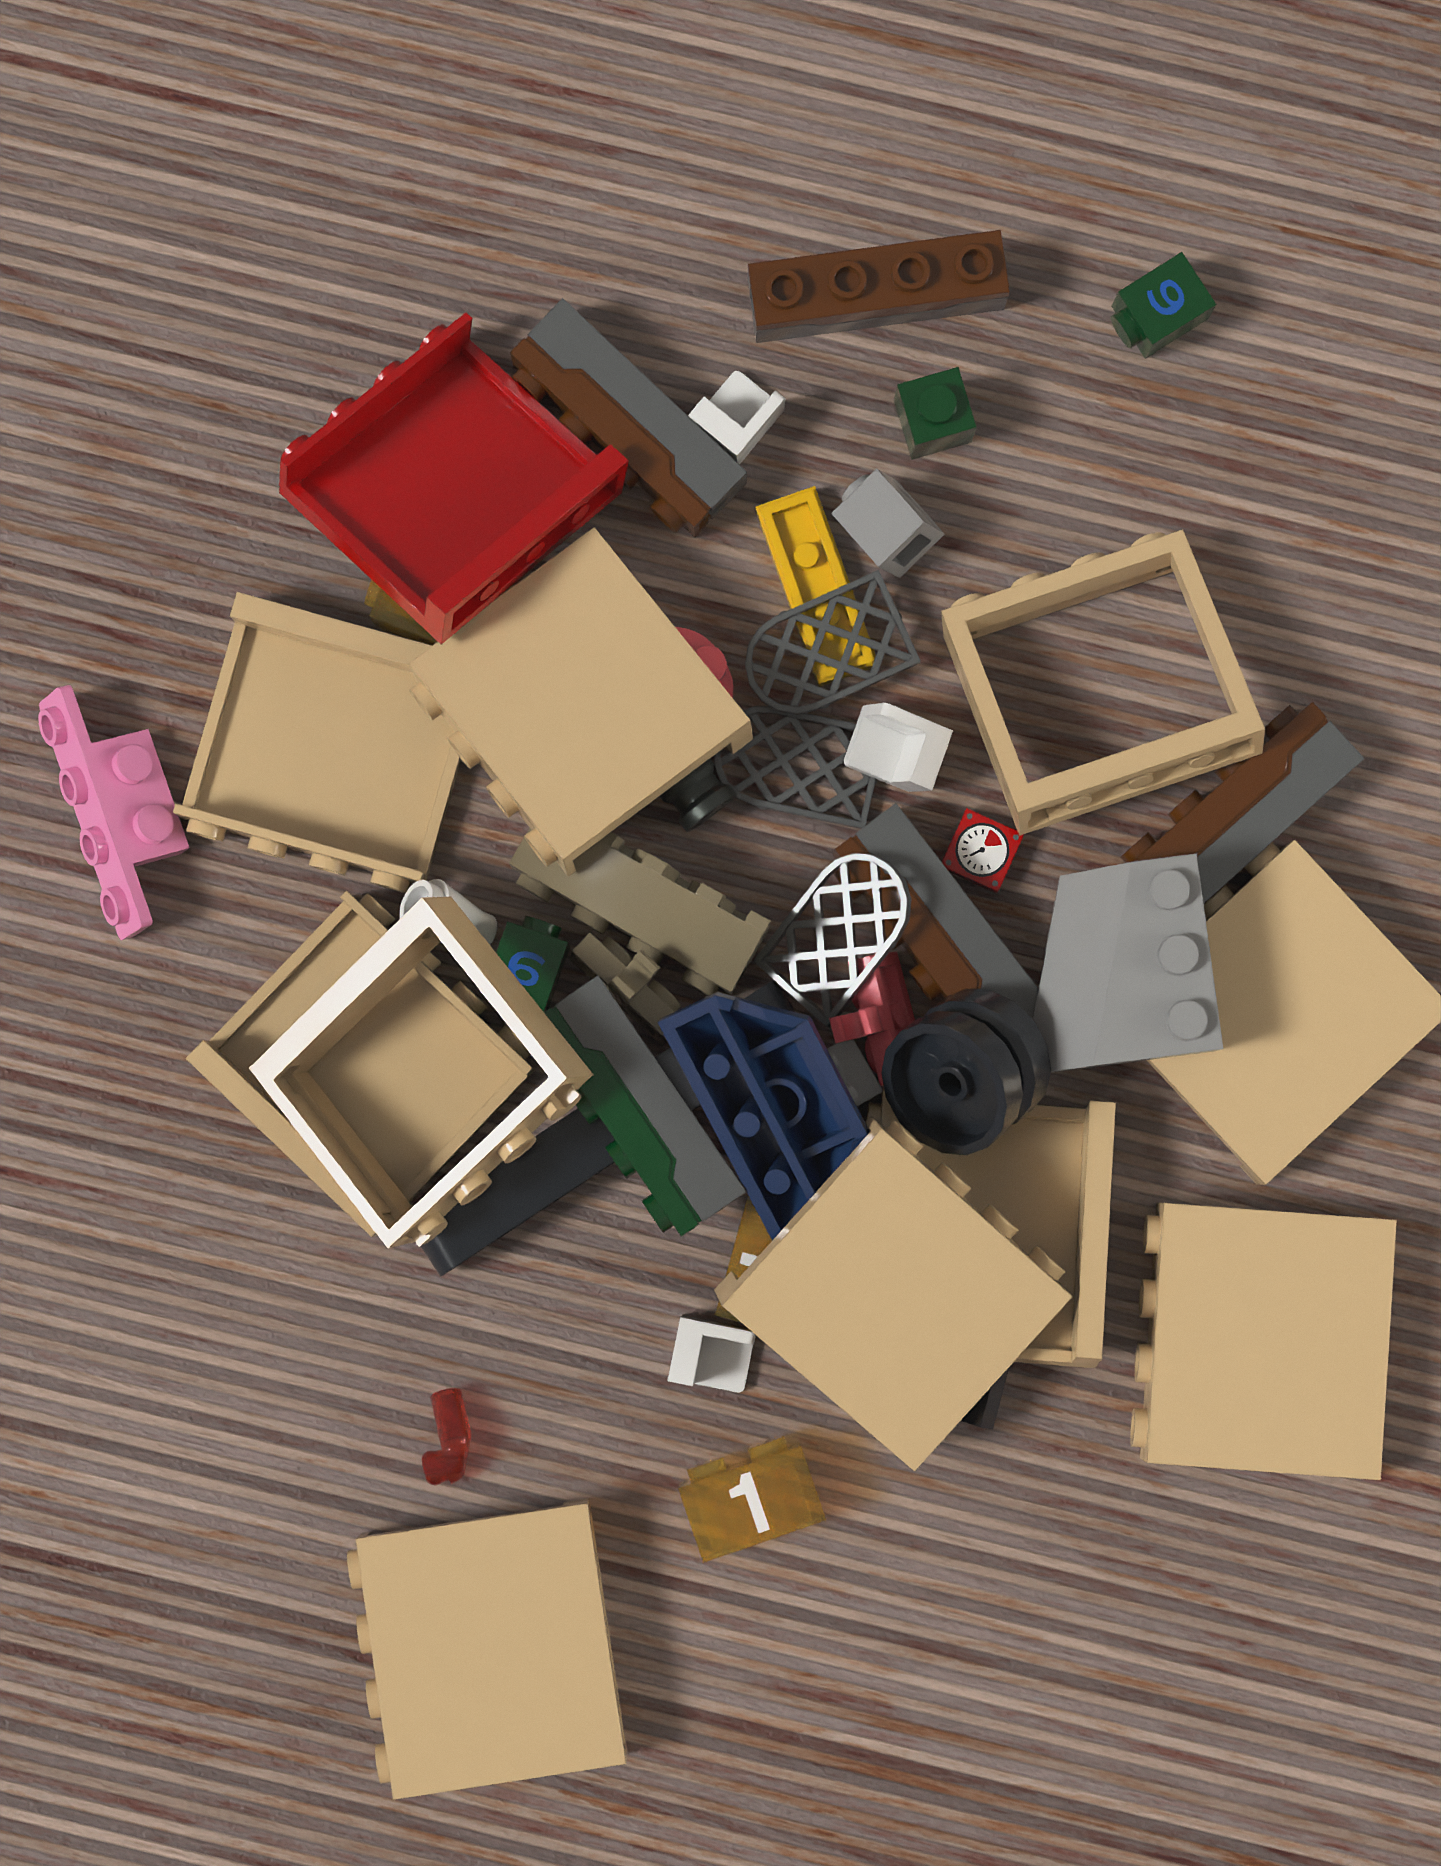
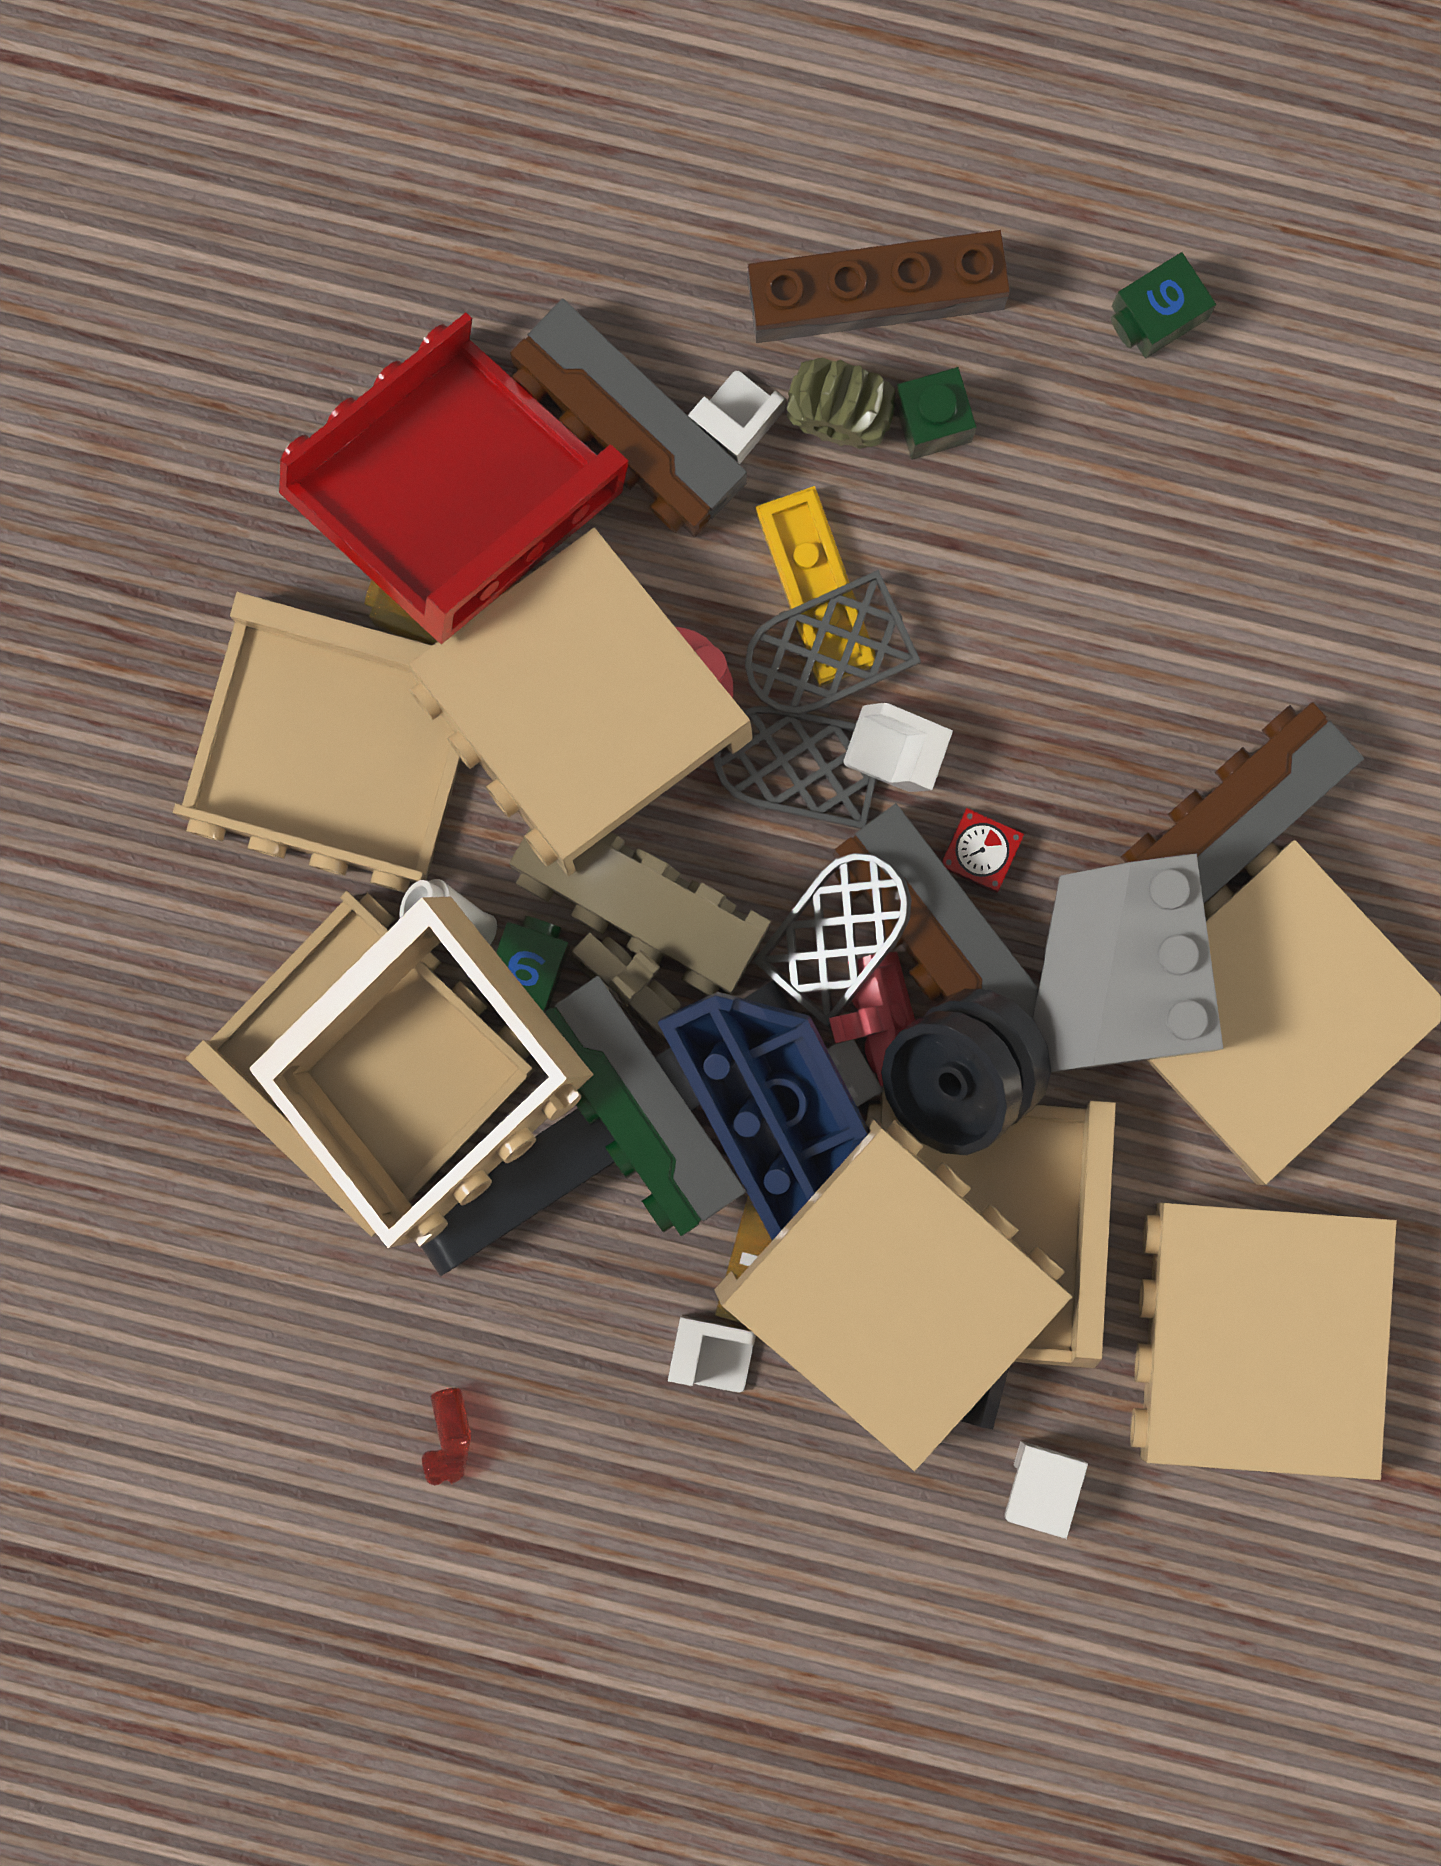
(118, 803): bright pink bracket -> none
(488, 1650): tan panel -> none
(699, 796): pearl dark grey wheel -> none
(750, 1499): clear yellow brick -> none
(841, 403): none -> olive gear
(886, 522): light grey brick -> none
(1045, 1489): none -> white panel
(1131, 770): tan window -> none

